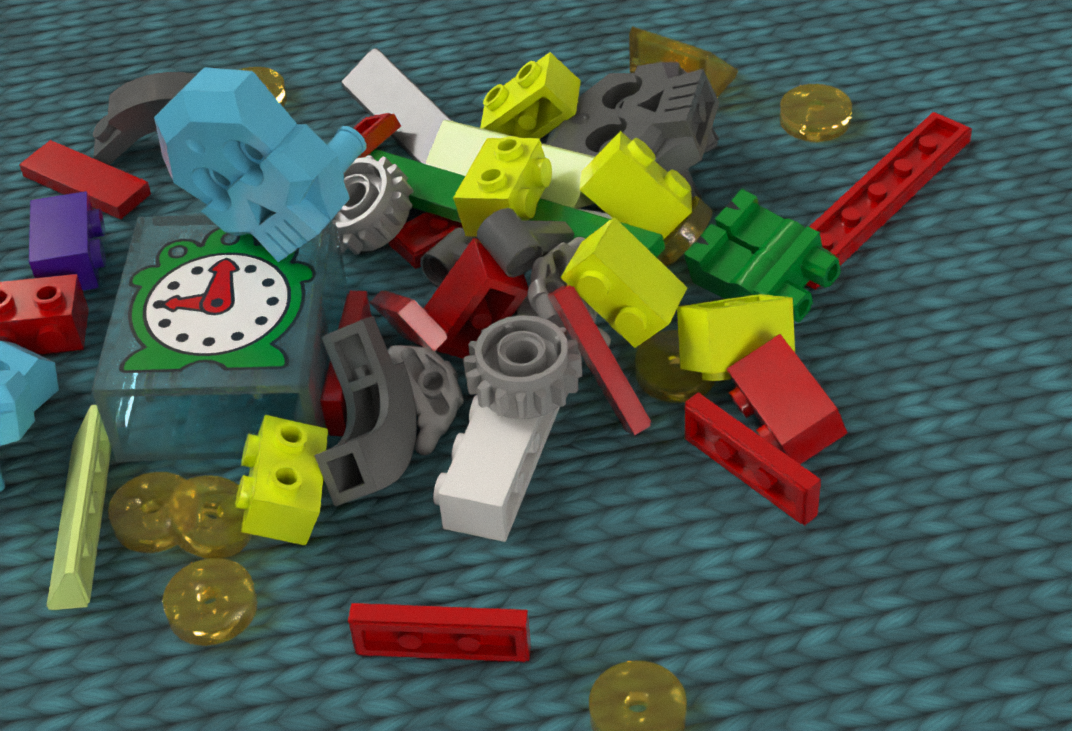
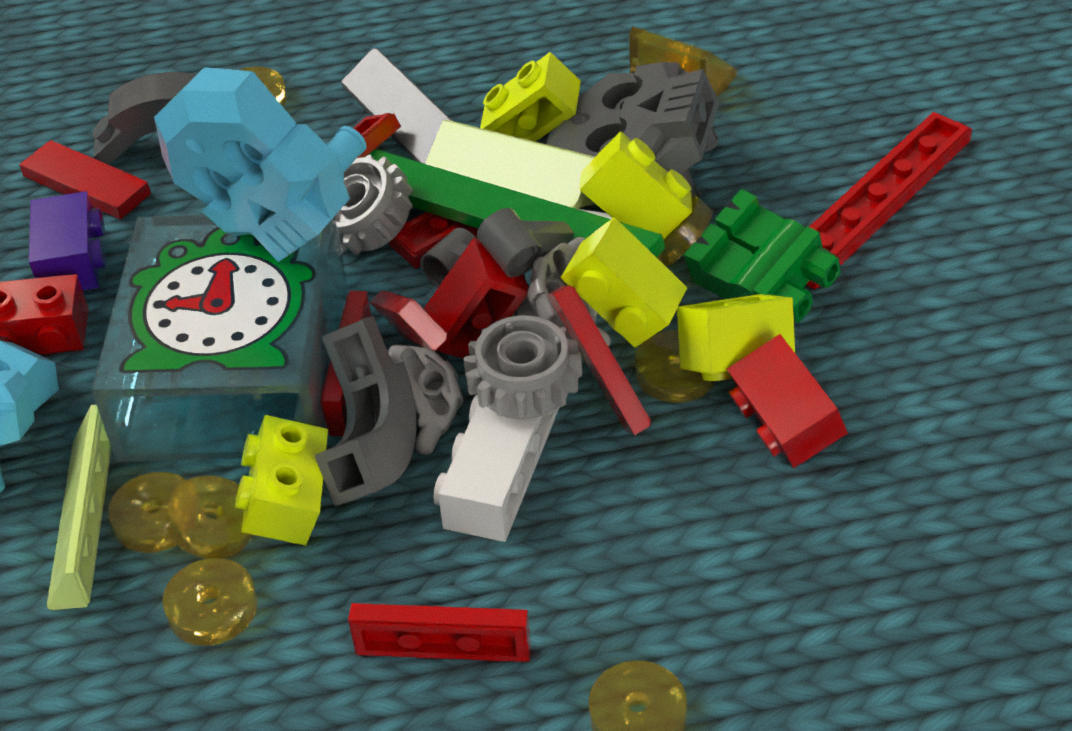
(503, 175): neon yellow brick -> none
(752, 459): red tile -> none
(815, 112): clear yellow piece -> none

